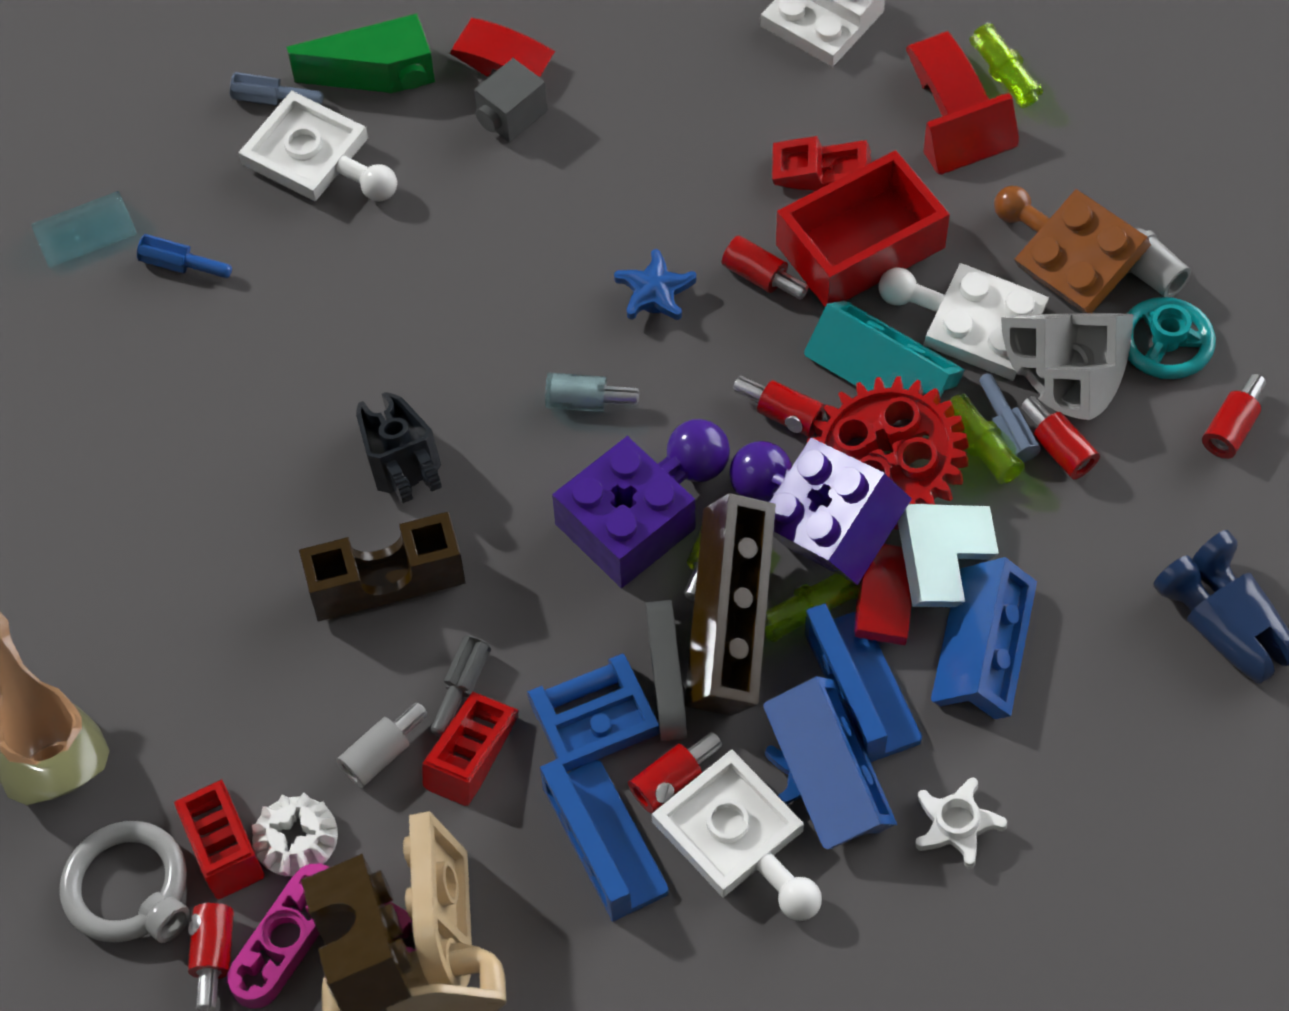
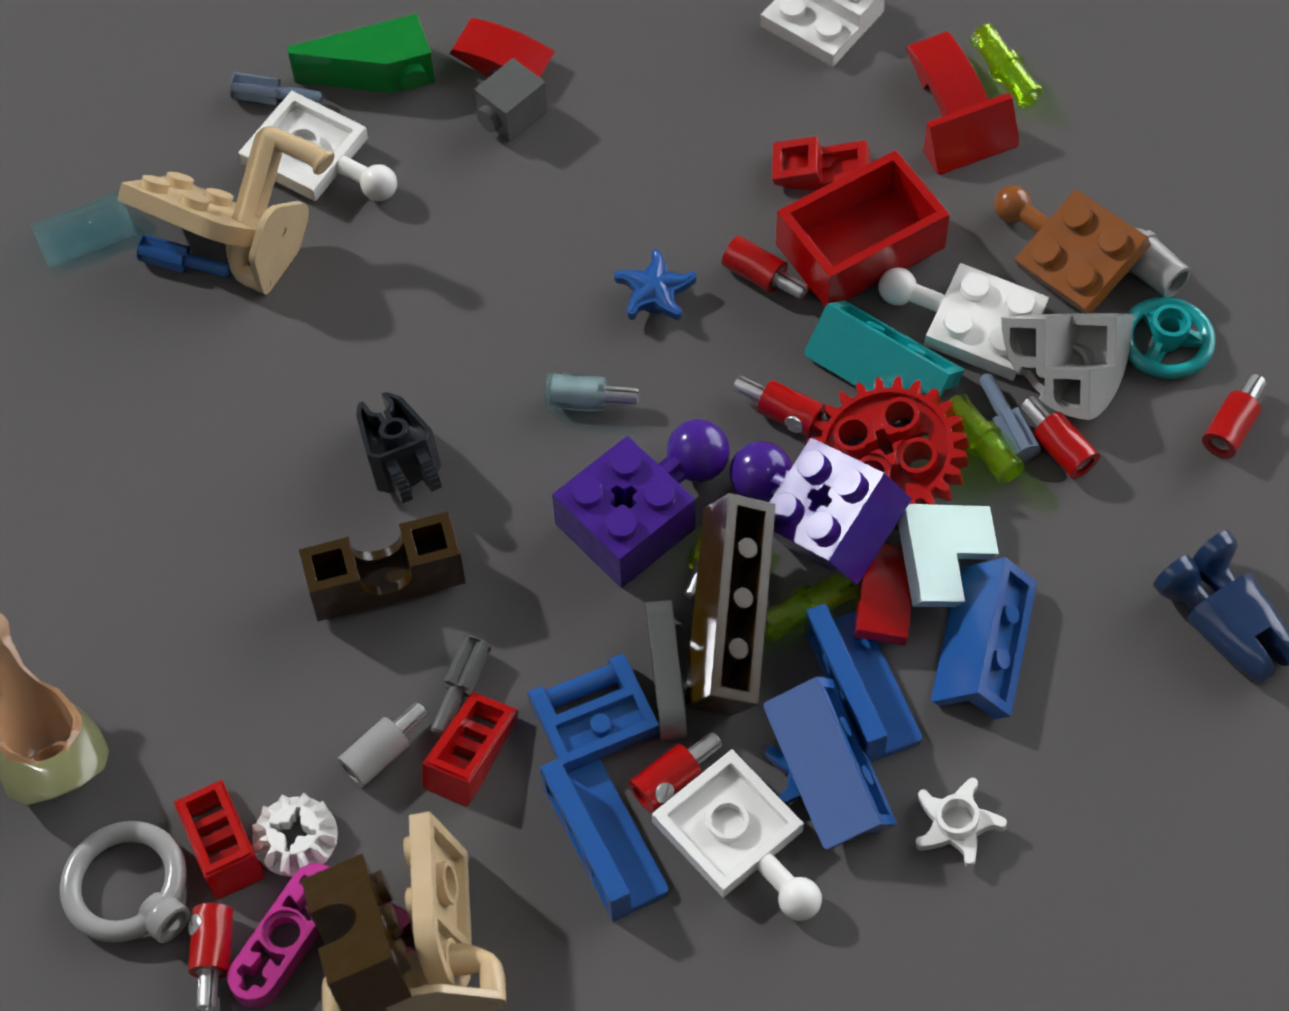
(249, 229): none -> tan plate

